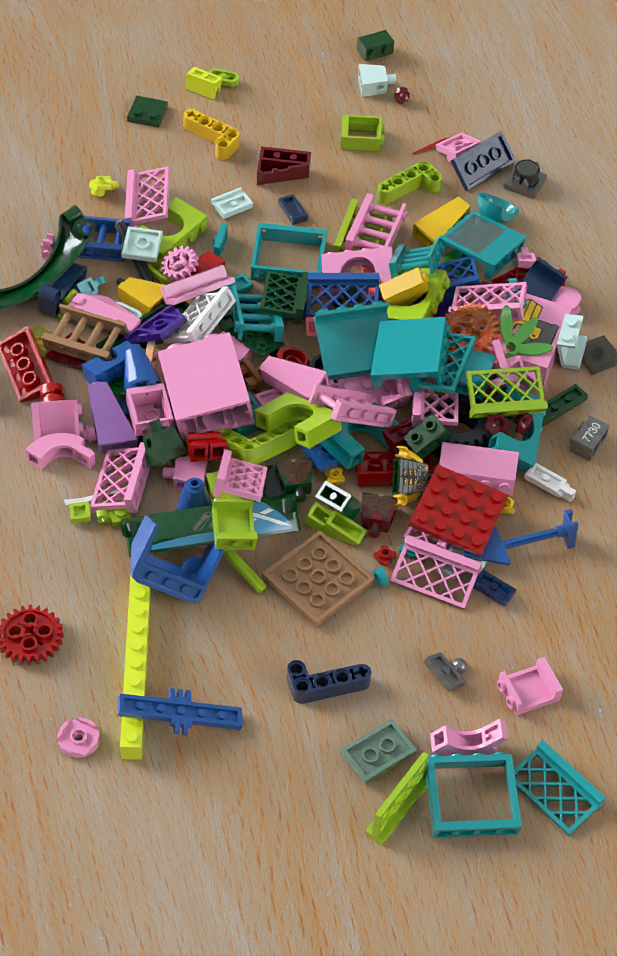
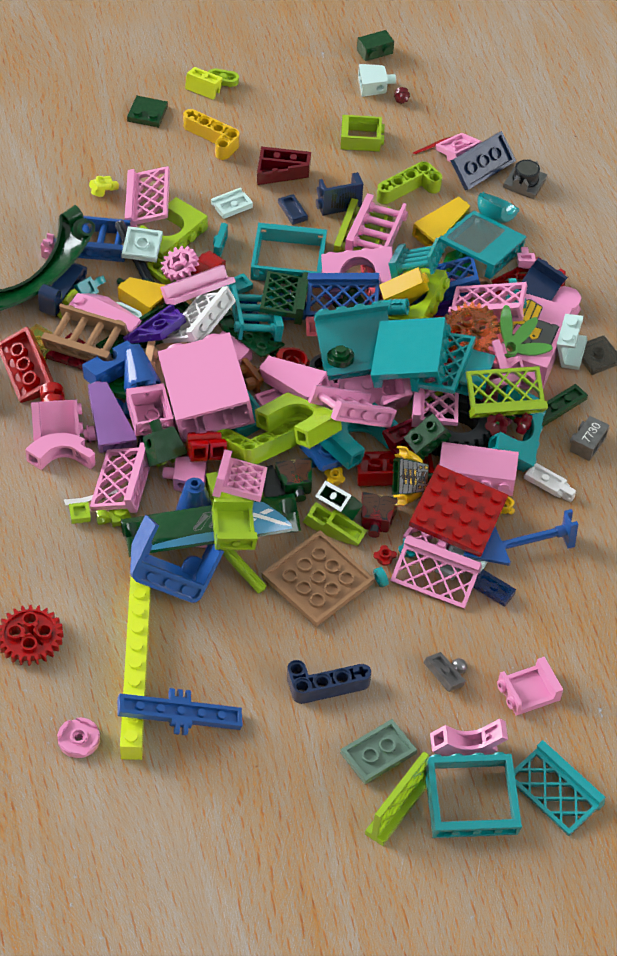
(338, 198): none -> dark blue panel
(340, 356): none -> dark green plate
(397, 306): none -> teal hinge

